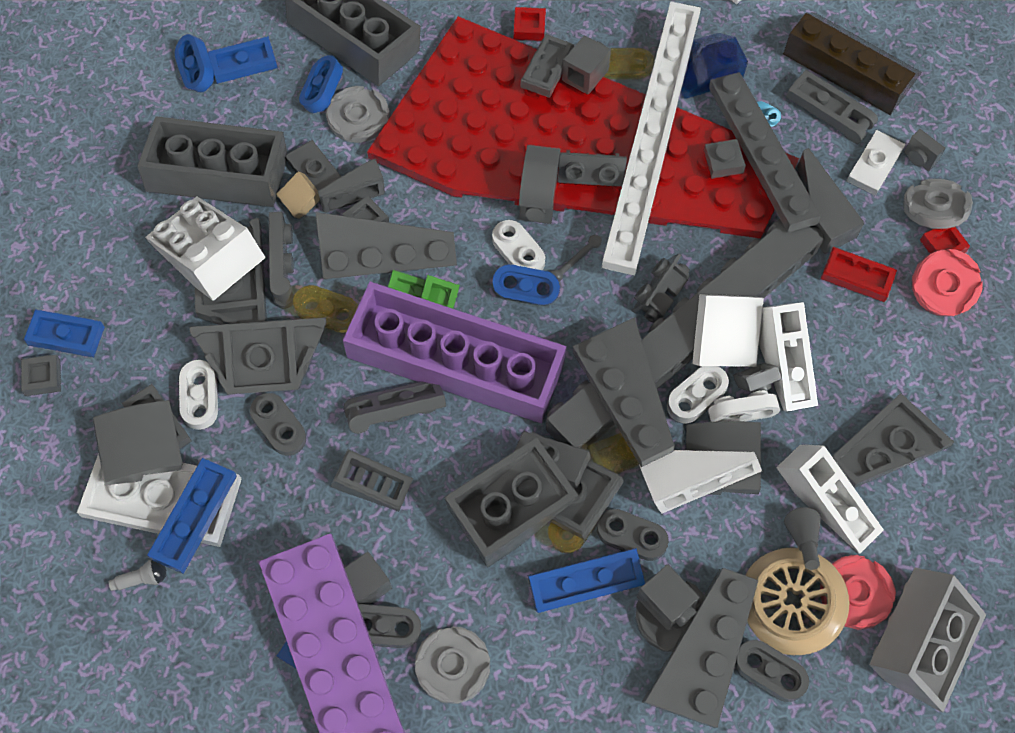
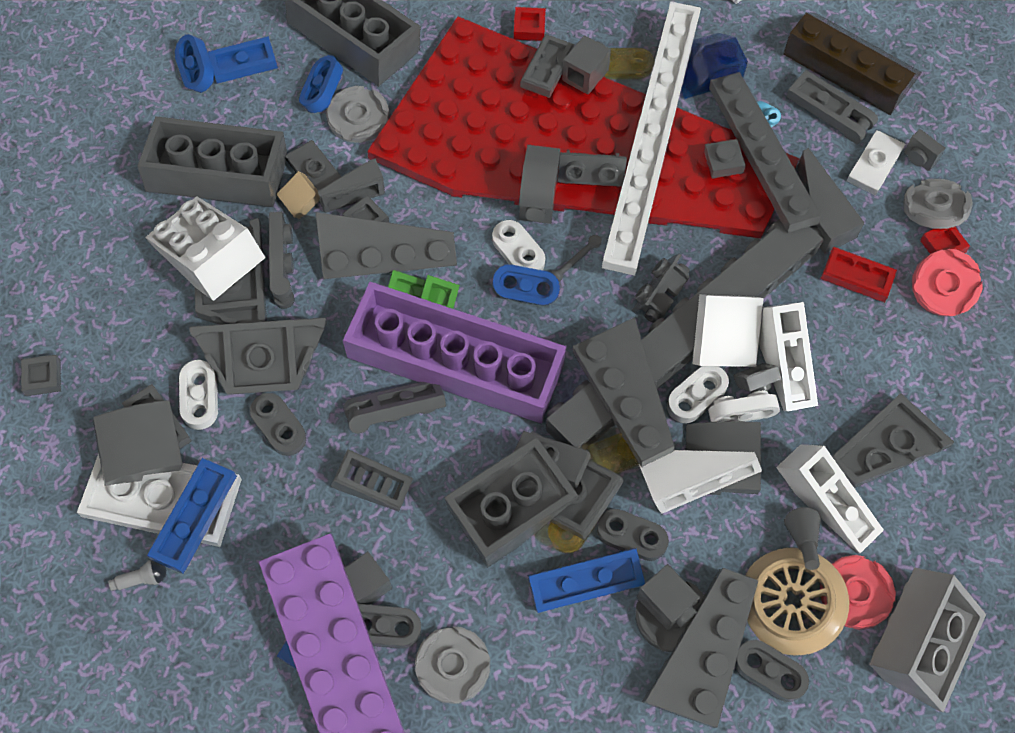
(64, 333): blue plate -> none
(329, 306): clear yellow plate -> none

